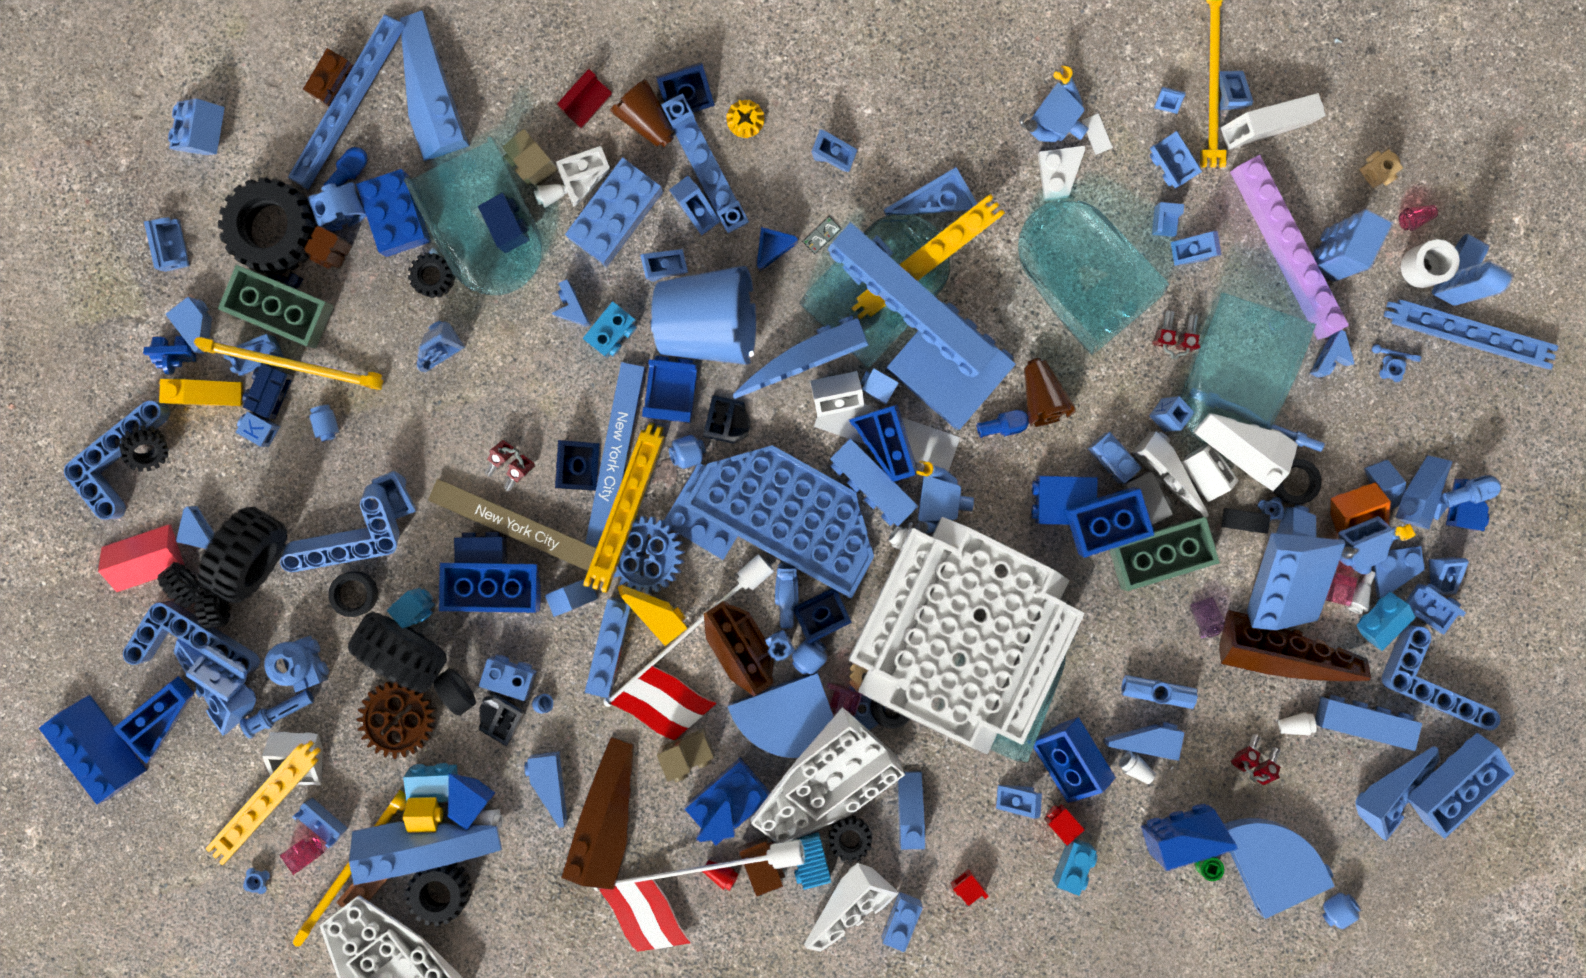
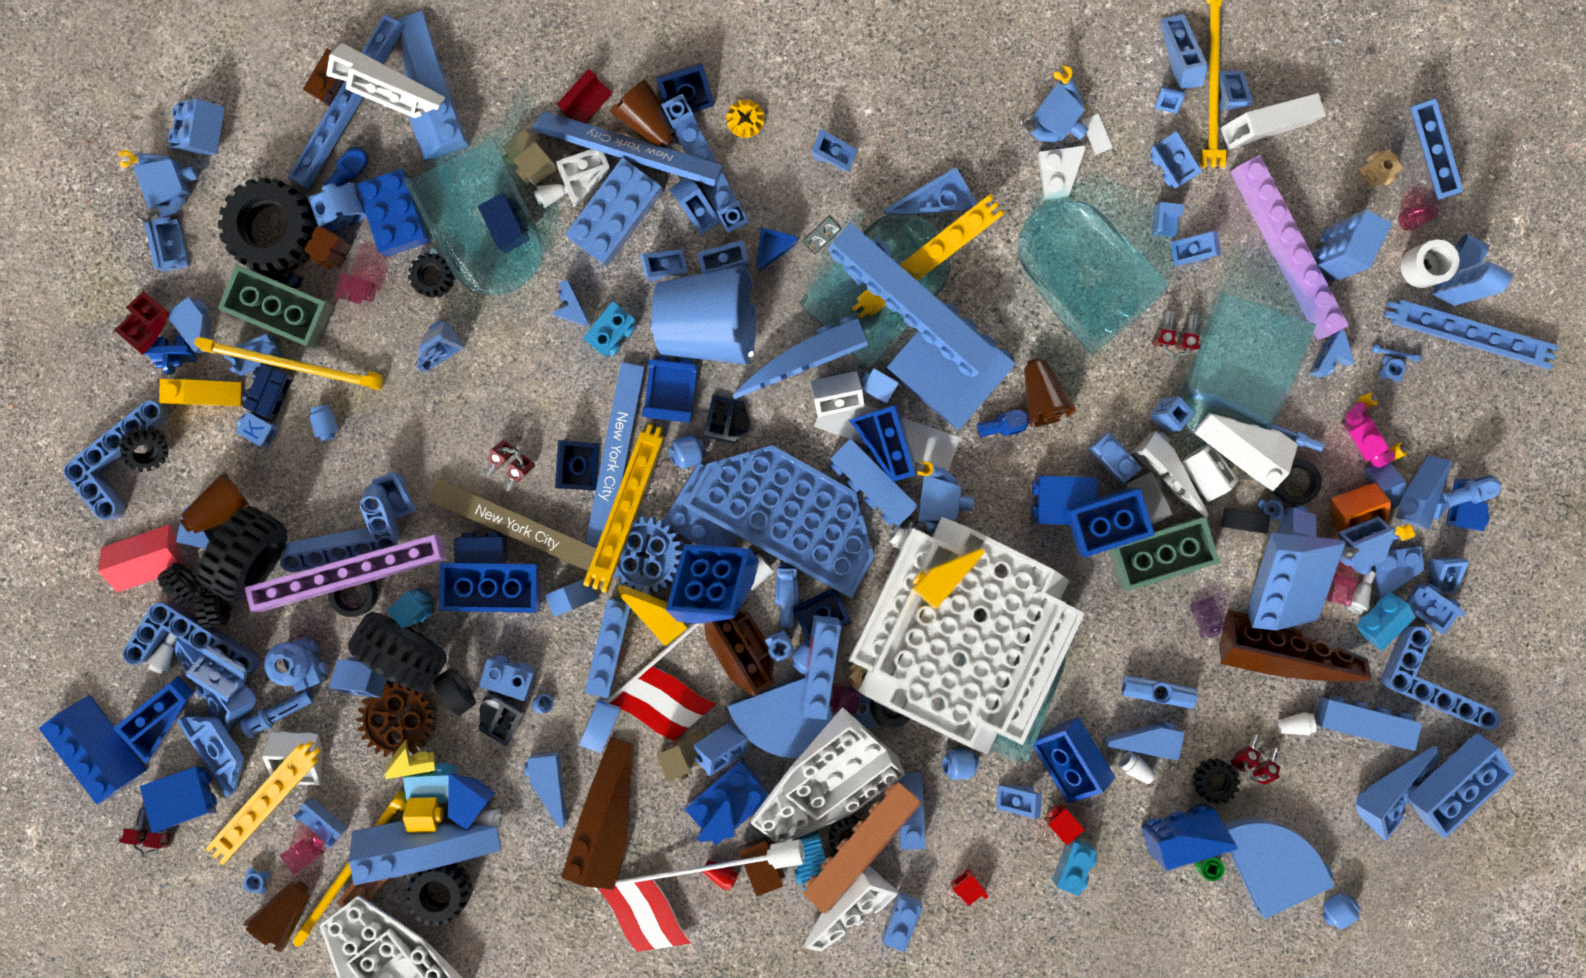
(137, 836): none -> dark red piece
(143, 323): none -> dark red slope
(161, 182): none -> medium blue torso
(161, 658): none -> white cone
(178, 798): none -> blue panel
(213, 505): none -> reddish brown cone
(215, 749): none -> medium blue wing
(279, 916): none -> reddish brown cone
(346, 573): none -> lavender brick
(355, 289): none -> clear pink brick
(357, 679): none -> medium blue brick
(381, 83): none -> white wedge
(403, 764): none -> light yellow slope
(599, 726): none -> medium blue slope
(628, 148): none -> medium blue tile
(711, 583): none -> blue slope
(720, 748): none -> medium blue hinge
(723, 257): none -> medium blue brick
(820, 667): none -> medium blue brick
(862, 848): none -> nougat brick
(940, 580): none -> yellow slope
(960, 763): none -> medium blue head
(1184, 52): none -> medium blue slope
(1228, 788): none -> black tyre
(1367, 436): none -> dark pink torso
(1436, 149): none -> medium blue brick

